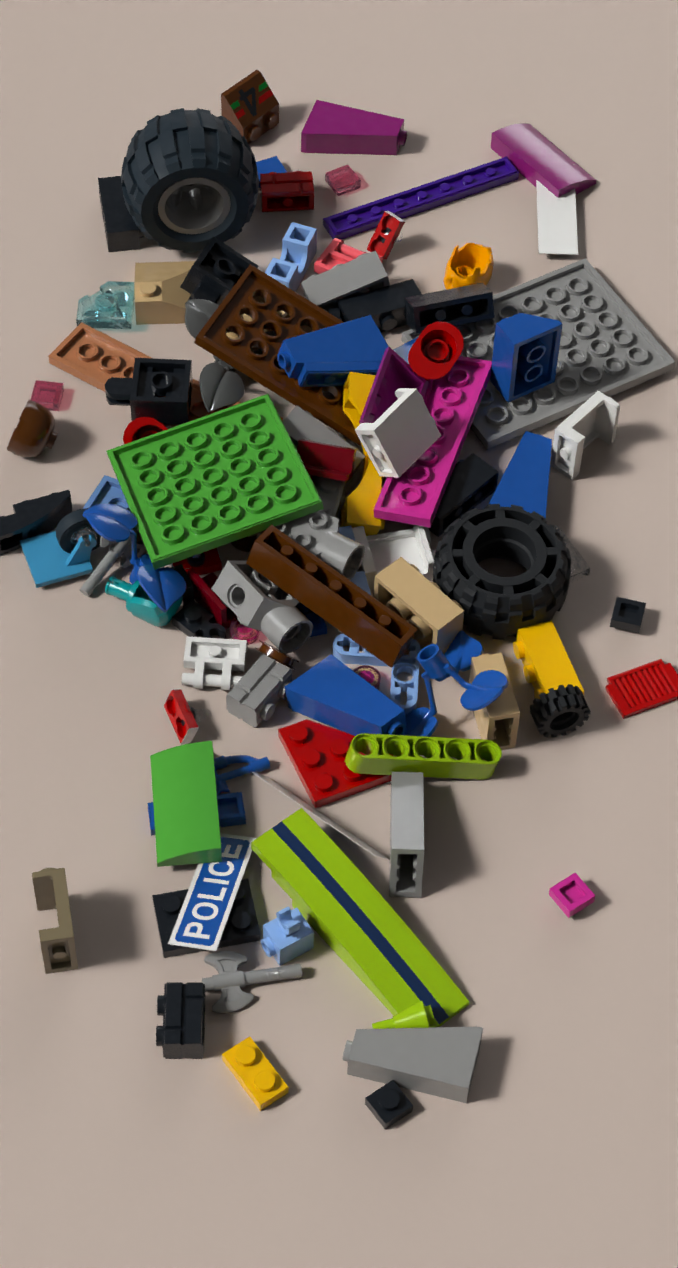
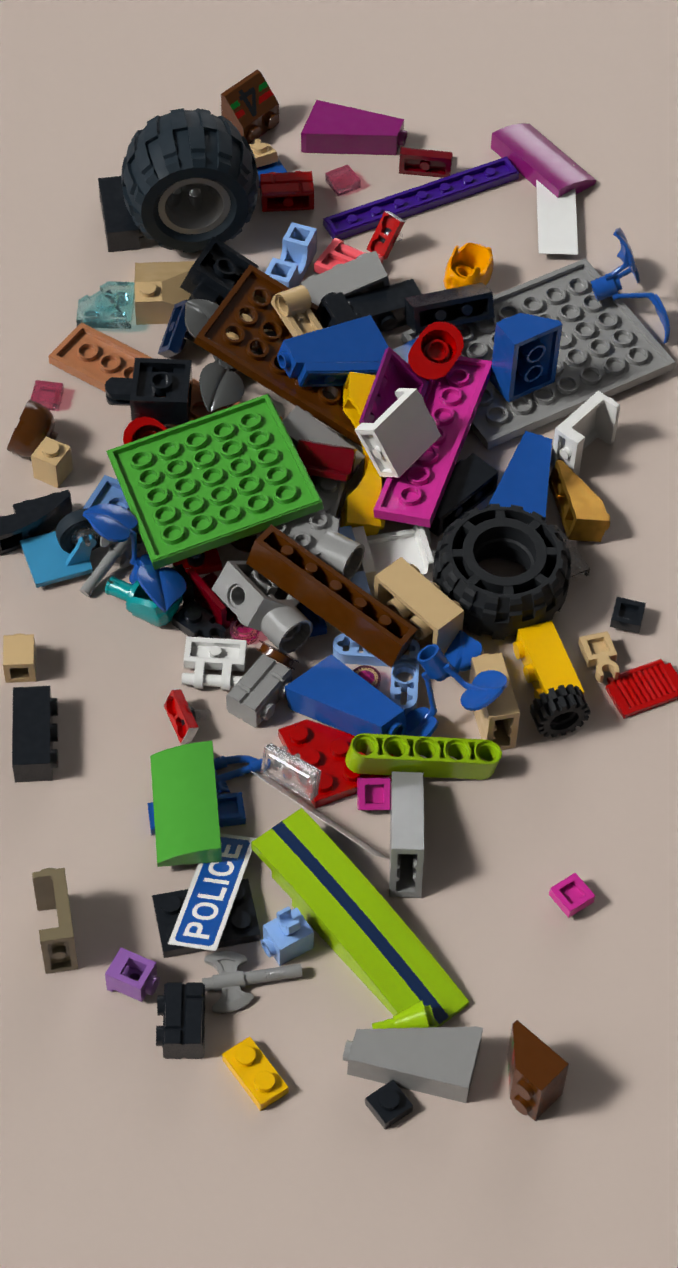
(19, 658): none -> tan brick
(34, 734): none -> black brick
(52, 462): none -> tan brick
(131, 966): none -> medium lavender brick
(175, 333): none -> dark blue slope
(263, 153): none -> tan plate
(290, 771): none -> clear plate
(295, 311): none -> tan plate
(335, 310): none -> black brick
(373, 793): none -> dark pink plate
(425, 162): none -> dark red panel
(534, 1072): none -> reddish brown slope
(578, 506): none -> pearl gold slope
(599, 652): none -> tan plate
(610, 284): none -> blue plant

